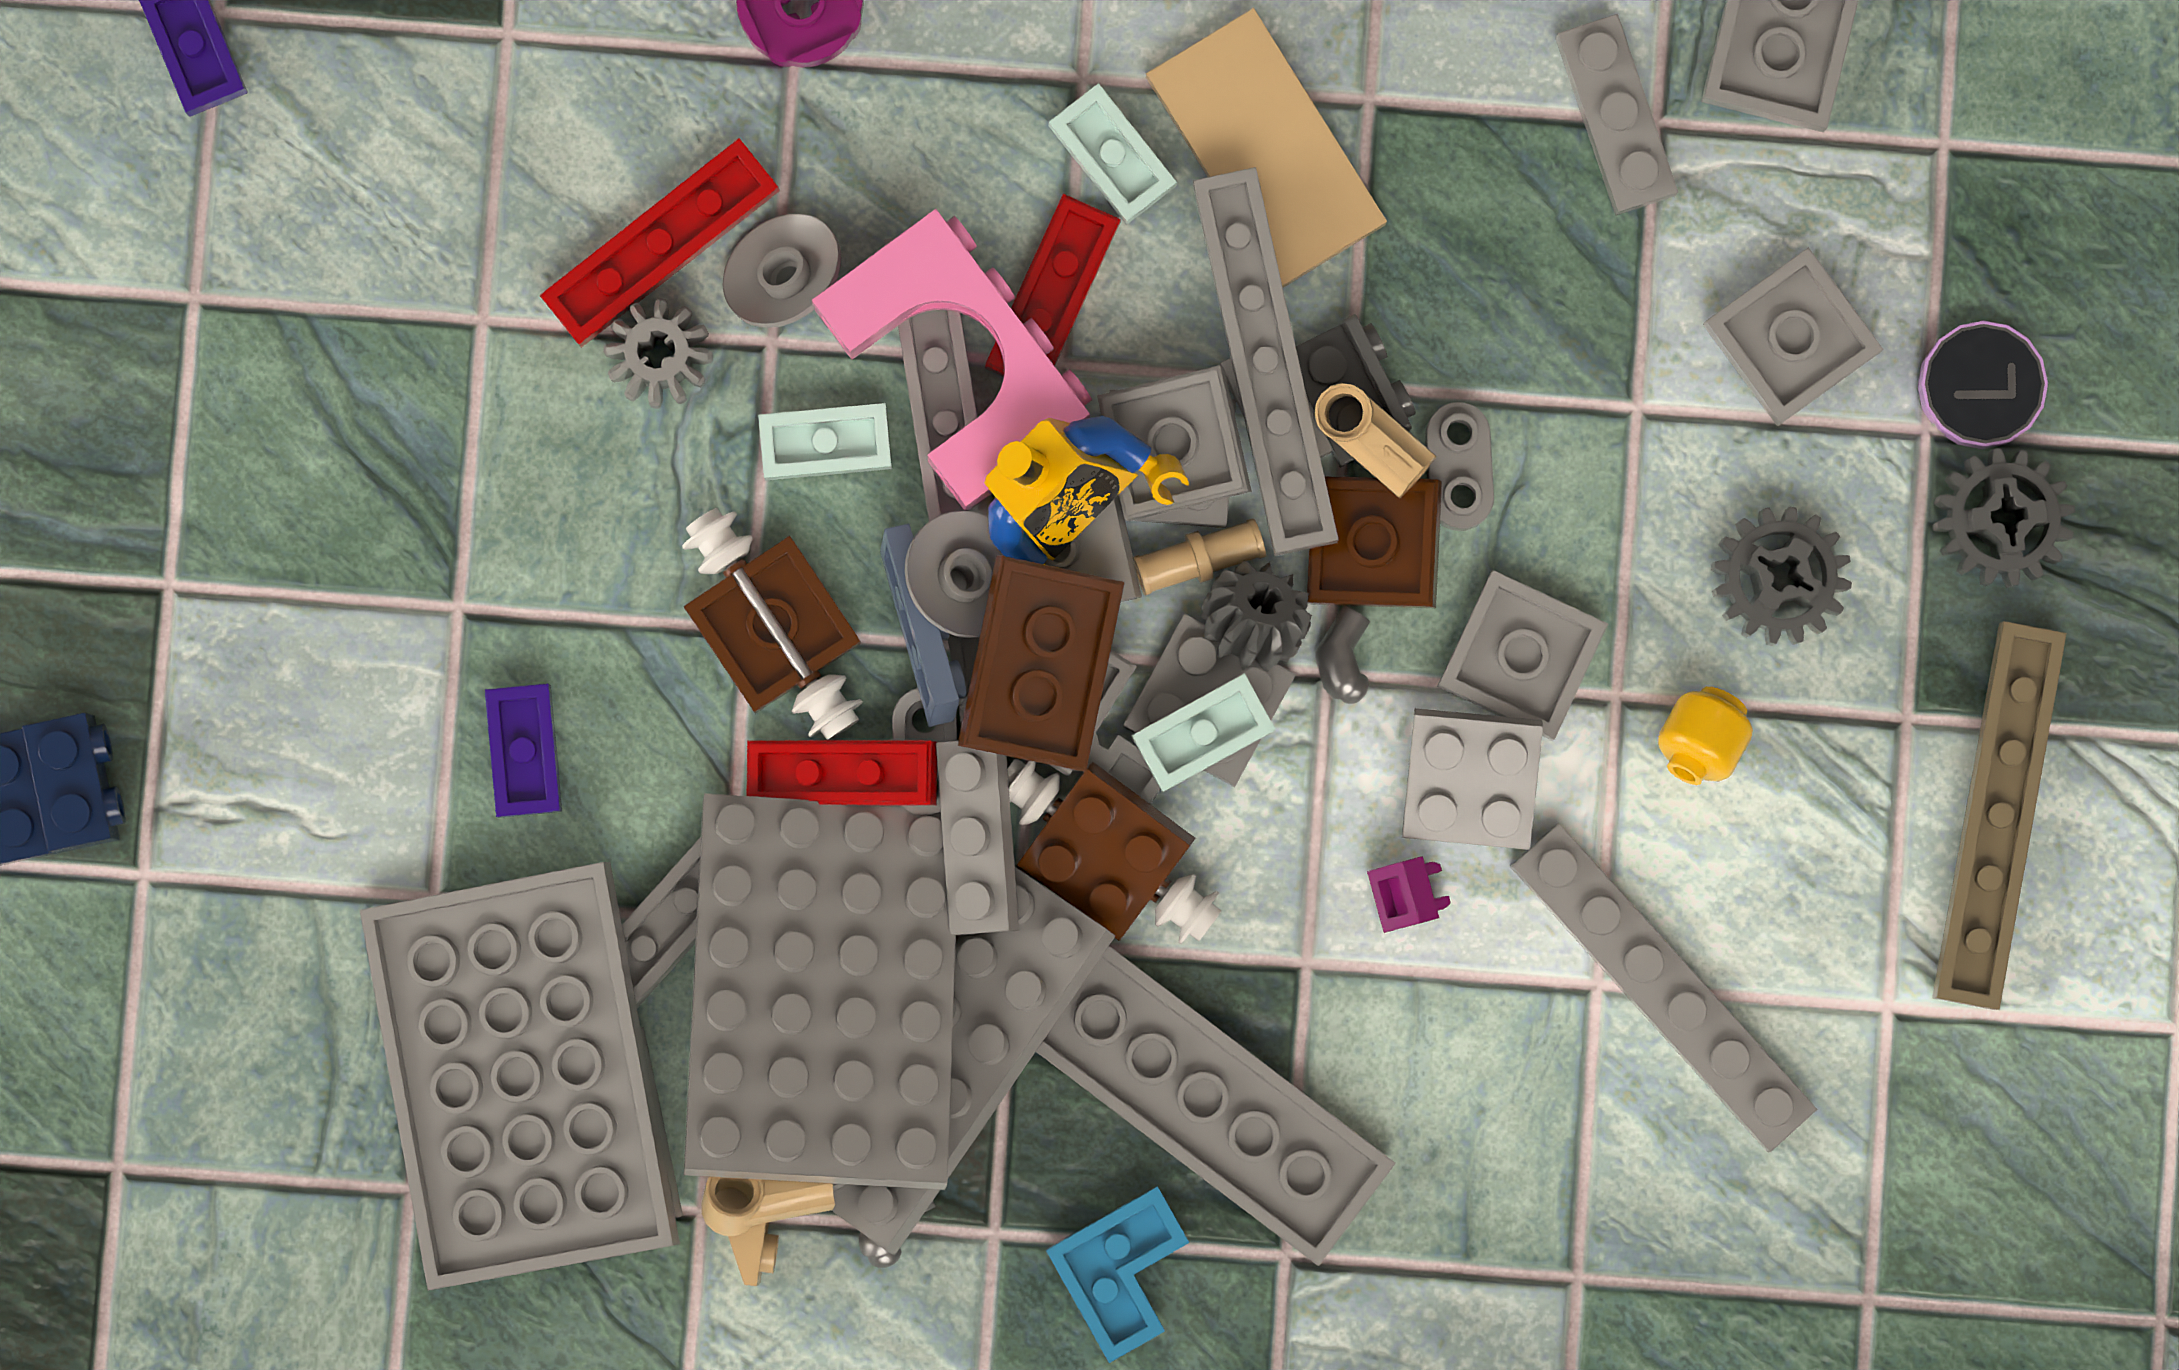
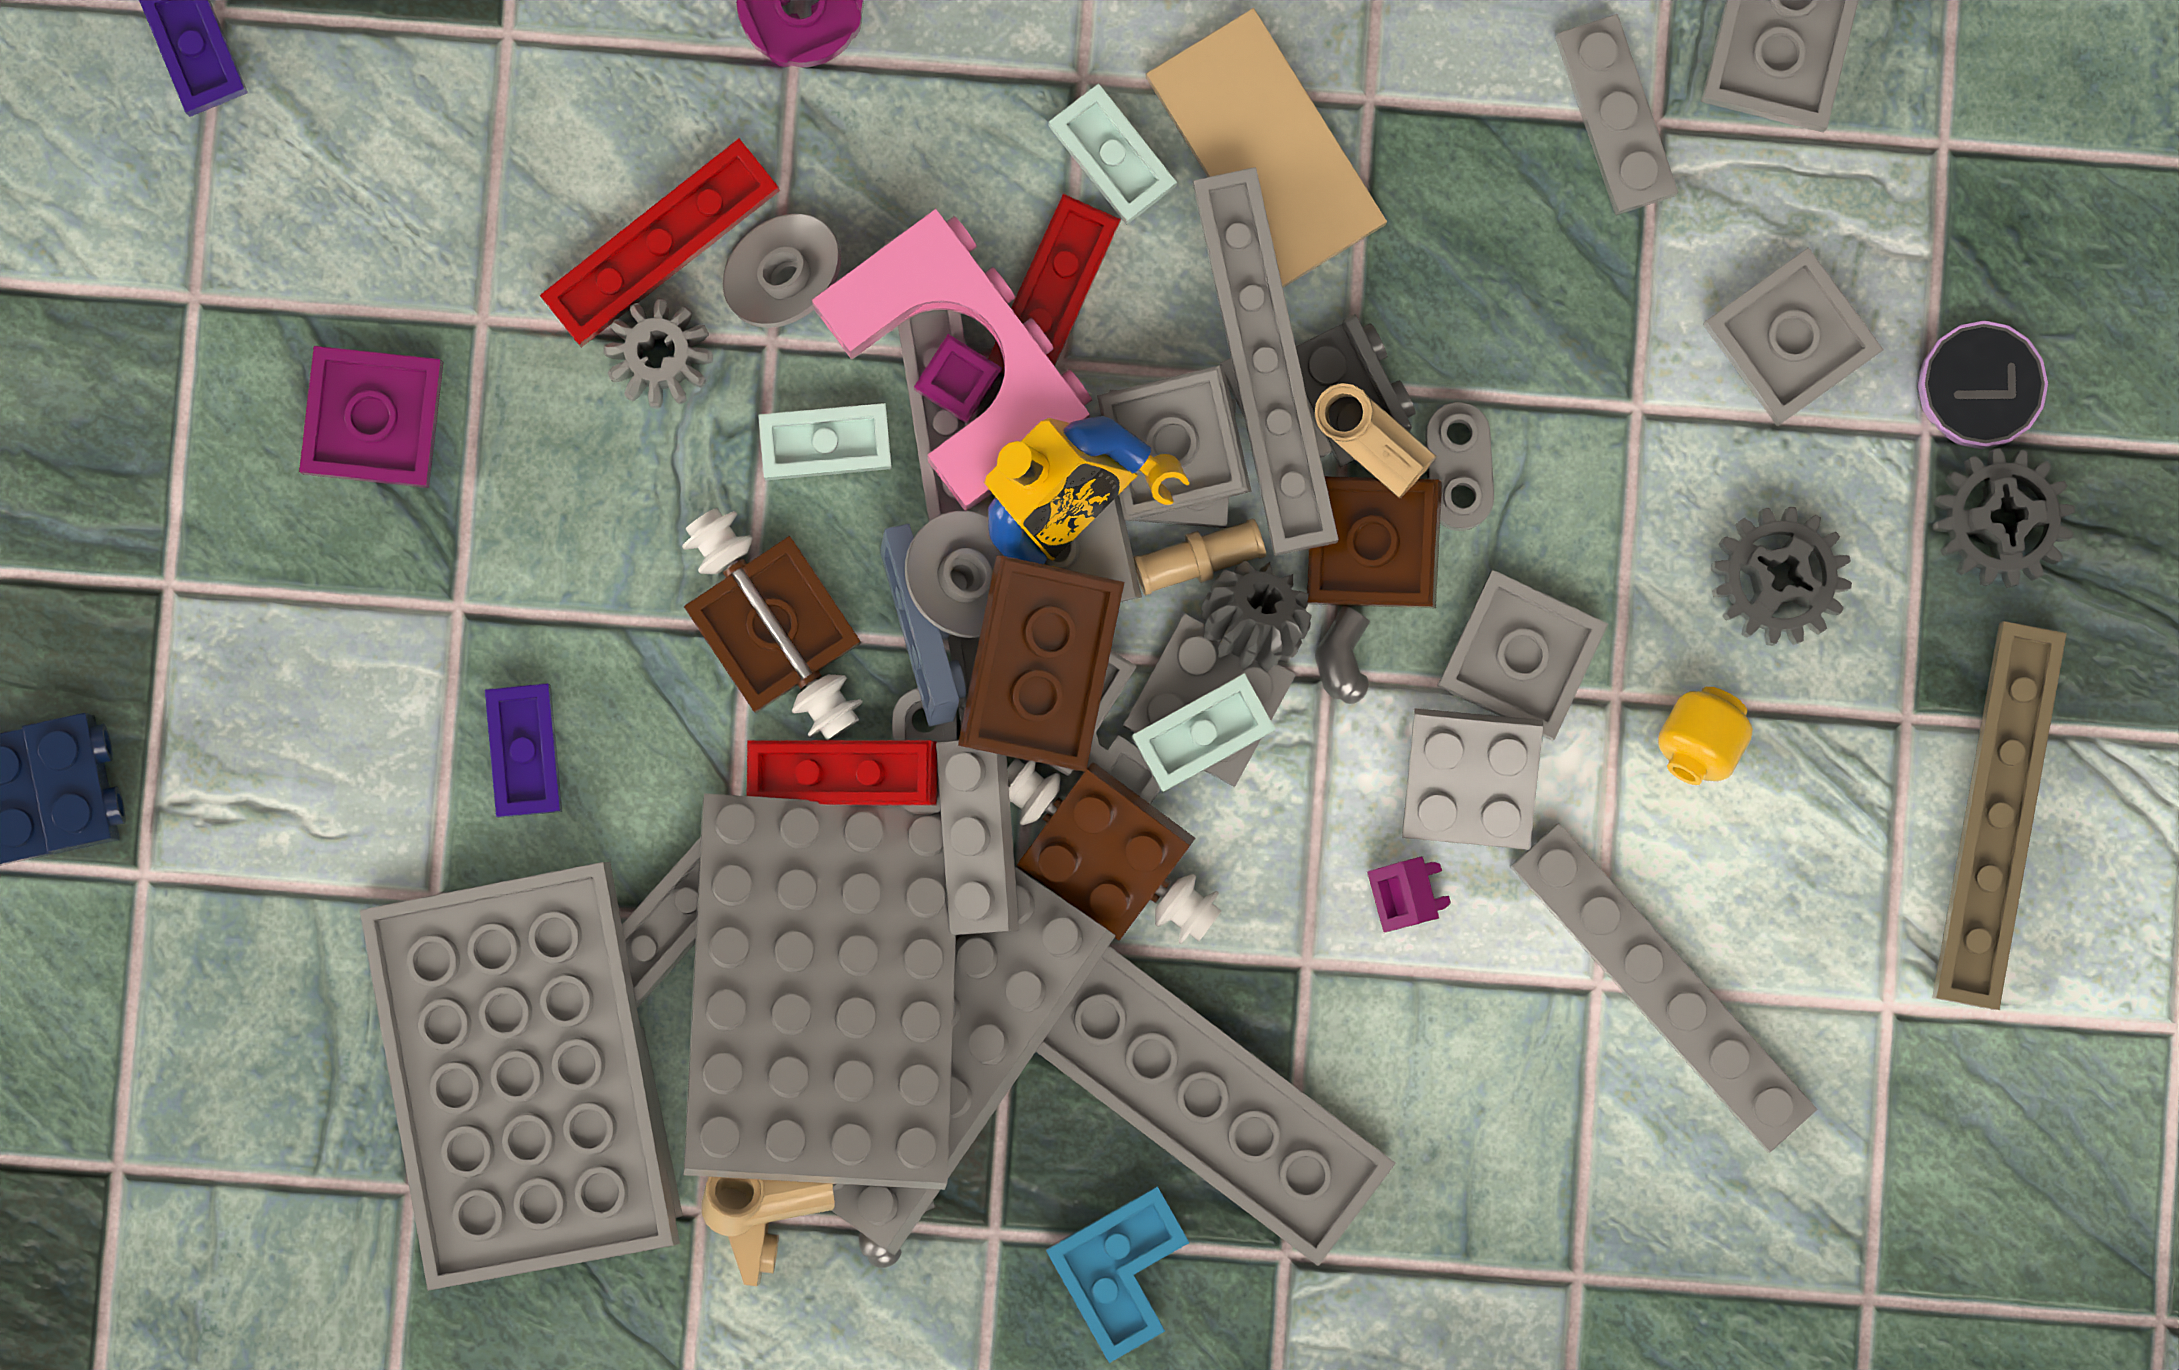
(371, 416): none -> magenta plate
(957, 378): none -> magenta tile

